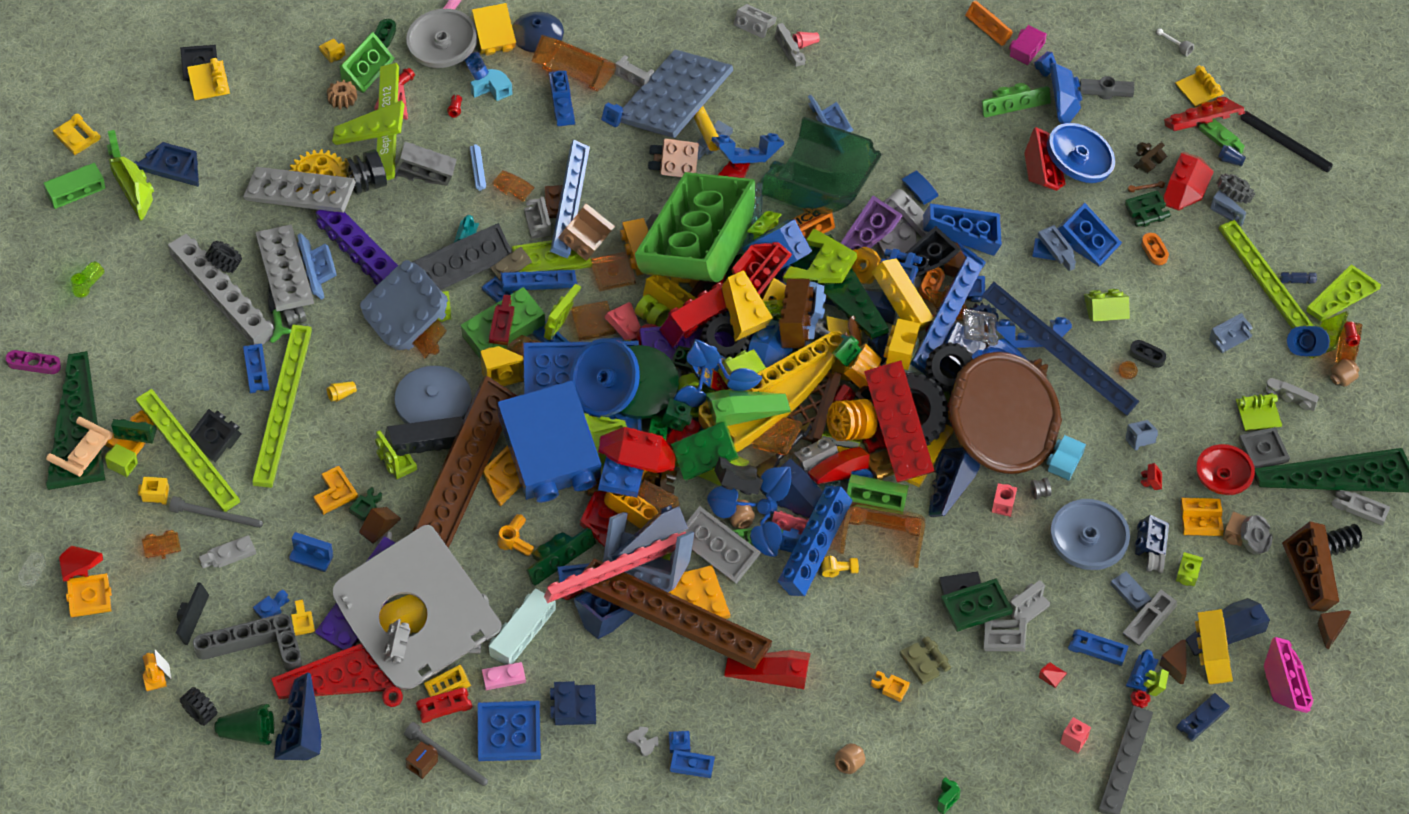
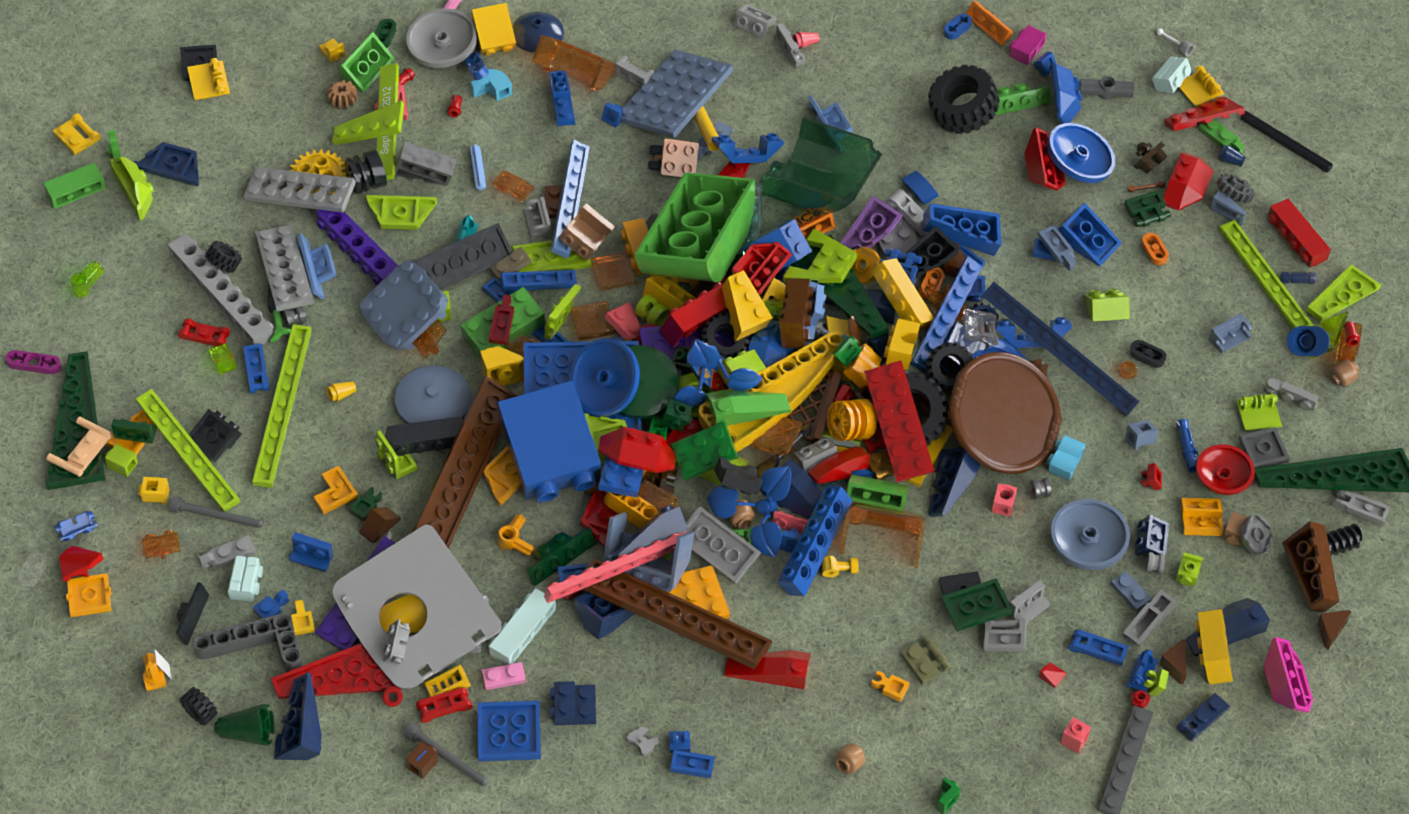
(69, 530): none -> hinge
(203, 333): none -> red plate
(223, 358): none -> clear neon green bracket
(244, 578): none -> light aqua brick
(400, 211): none -> lime wing
(764, 223): lime hinge -> none
(959, 28): none -> blue beam
(968, 115): none -> black tyre
(1171, 74): none -> light aqua brick
(1189, 451): none -> blue pin
(1298, 233): none -> red brick

